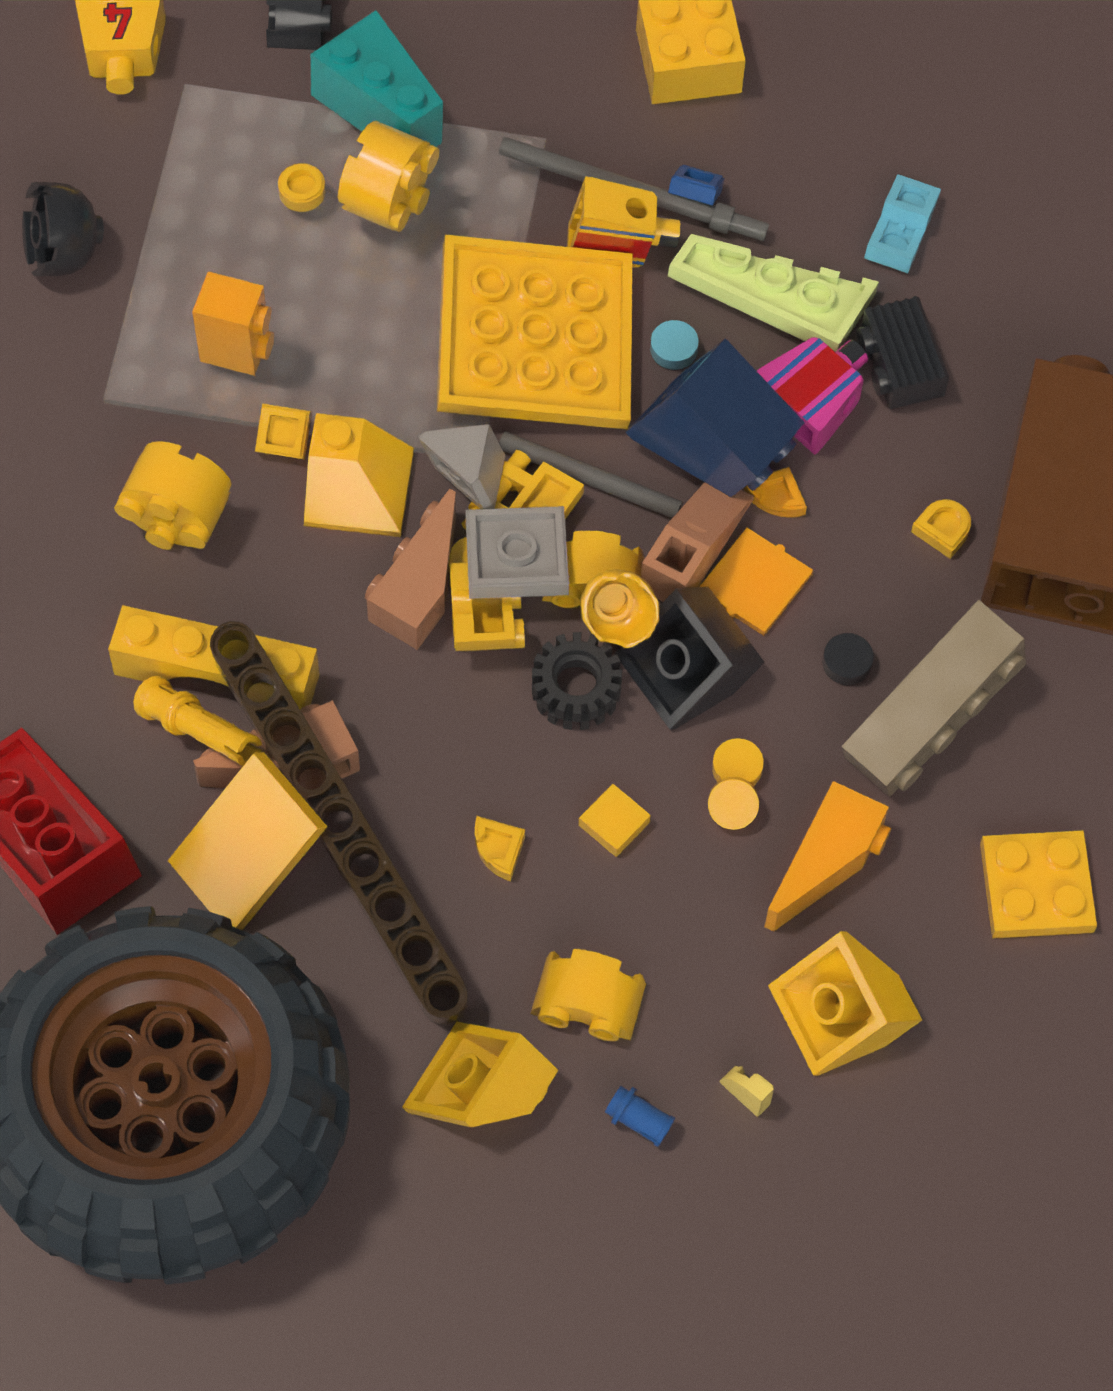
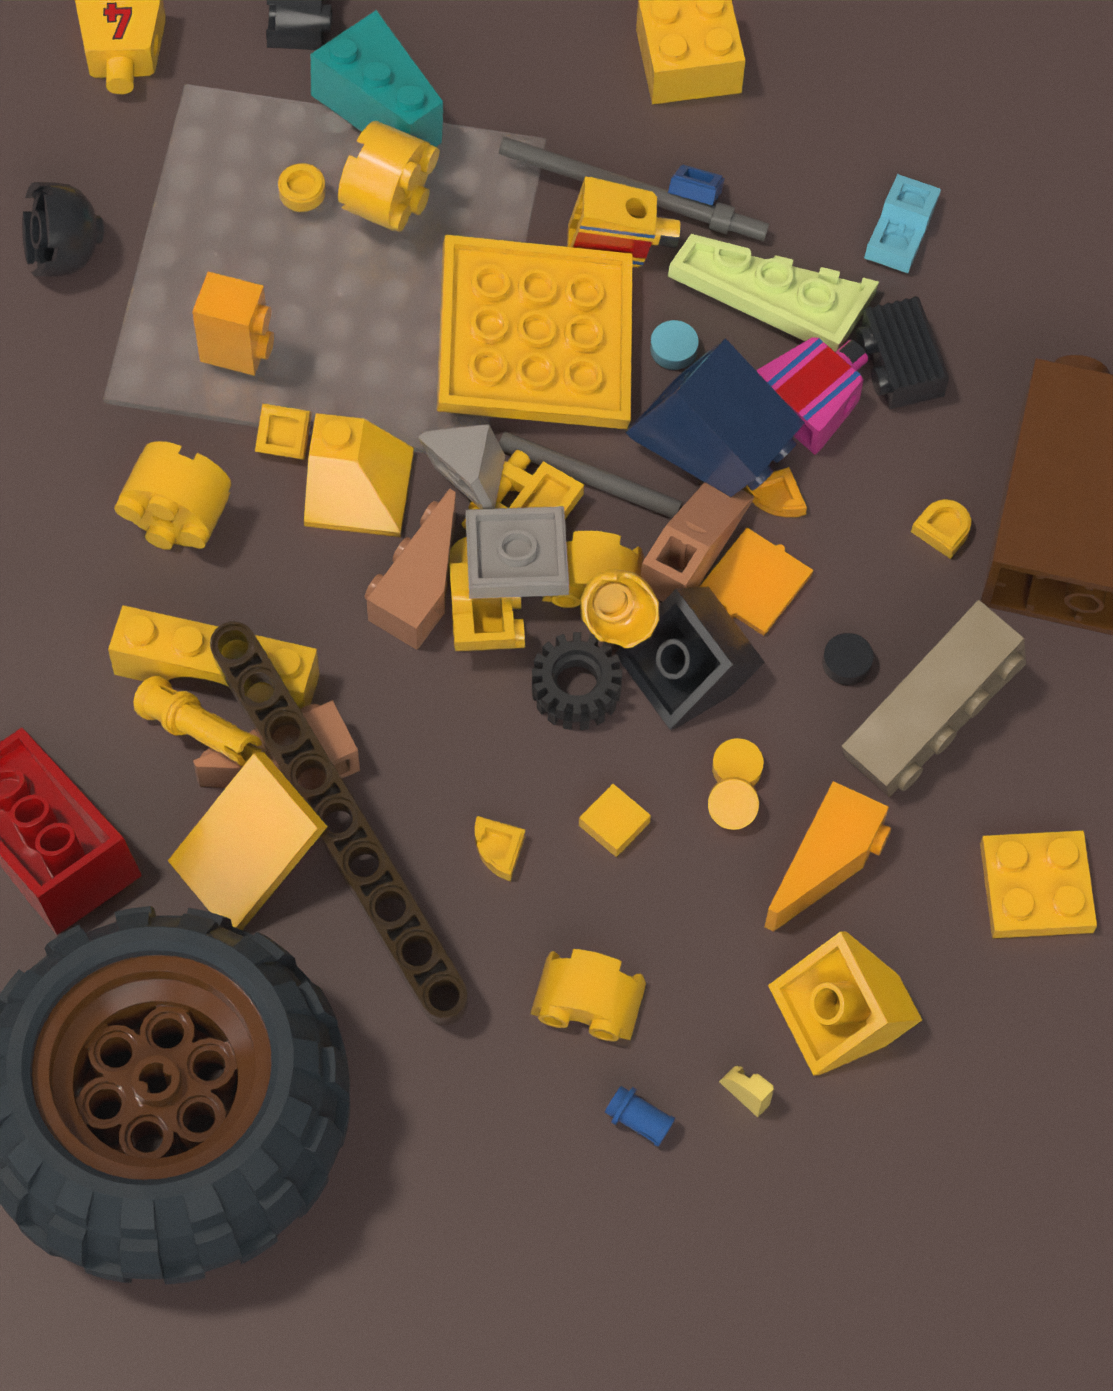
(481, 1078): yellow slope -> none

